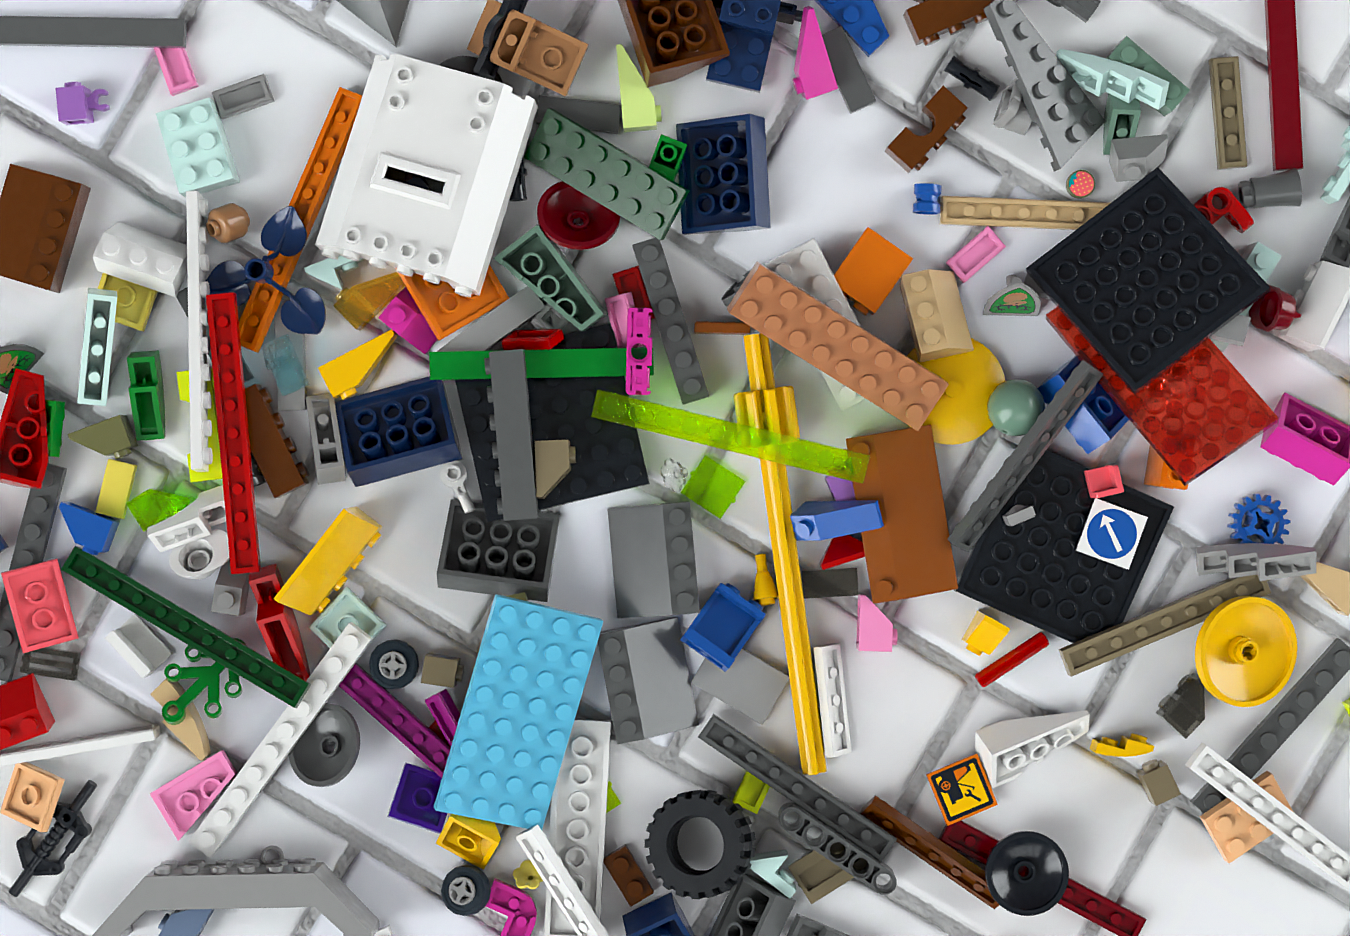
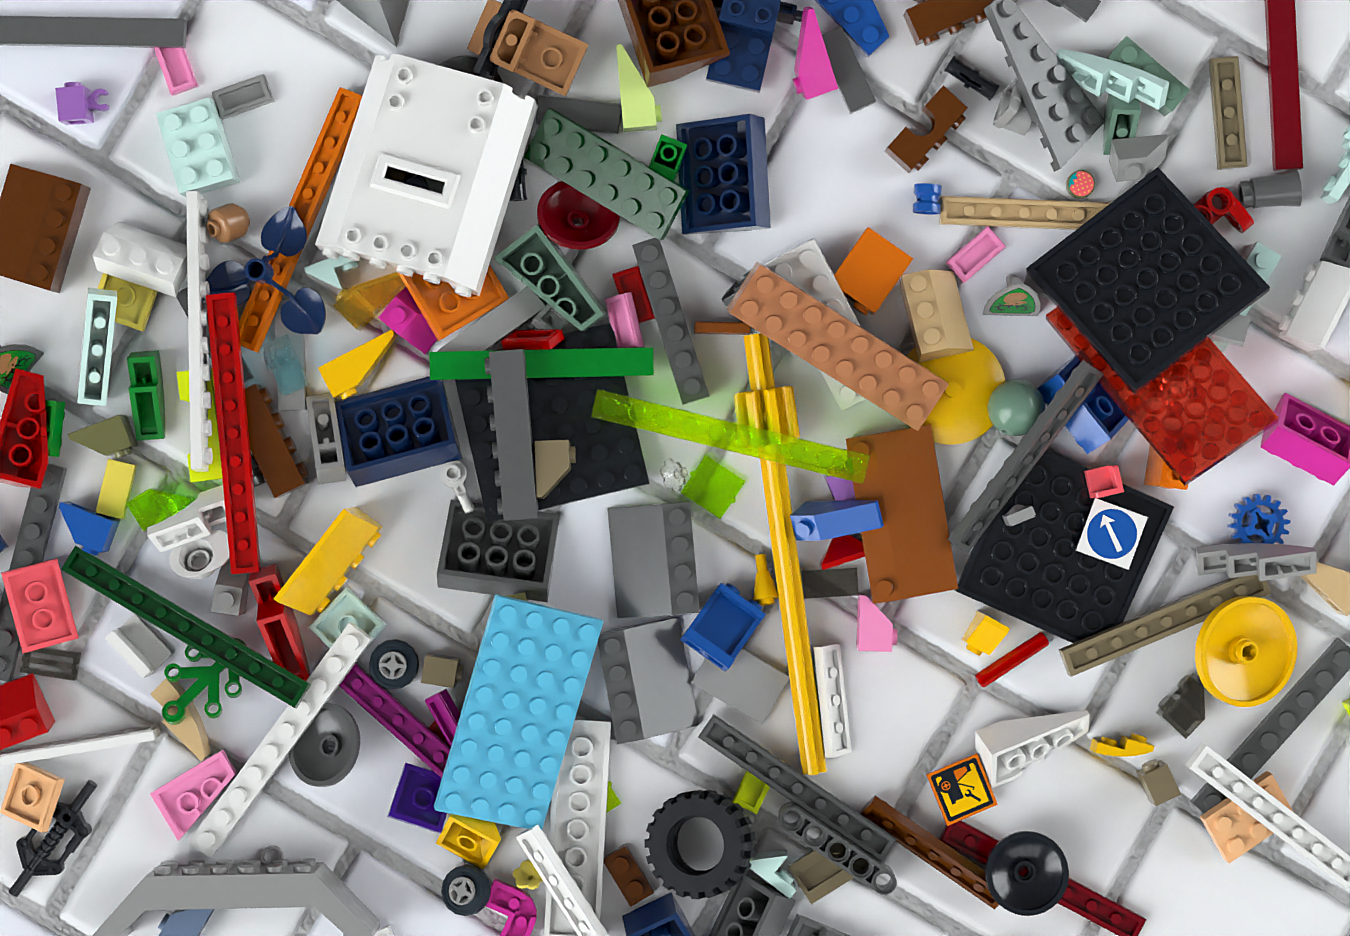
(637, 332): dark pink piece -> none
(1274, 310): dark red piece -> none

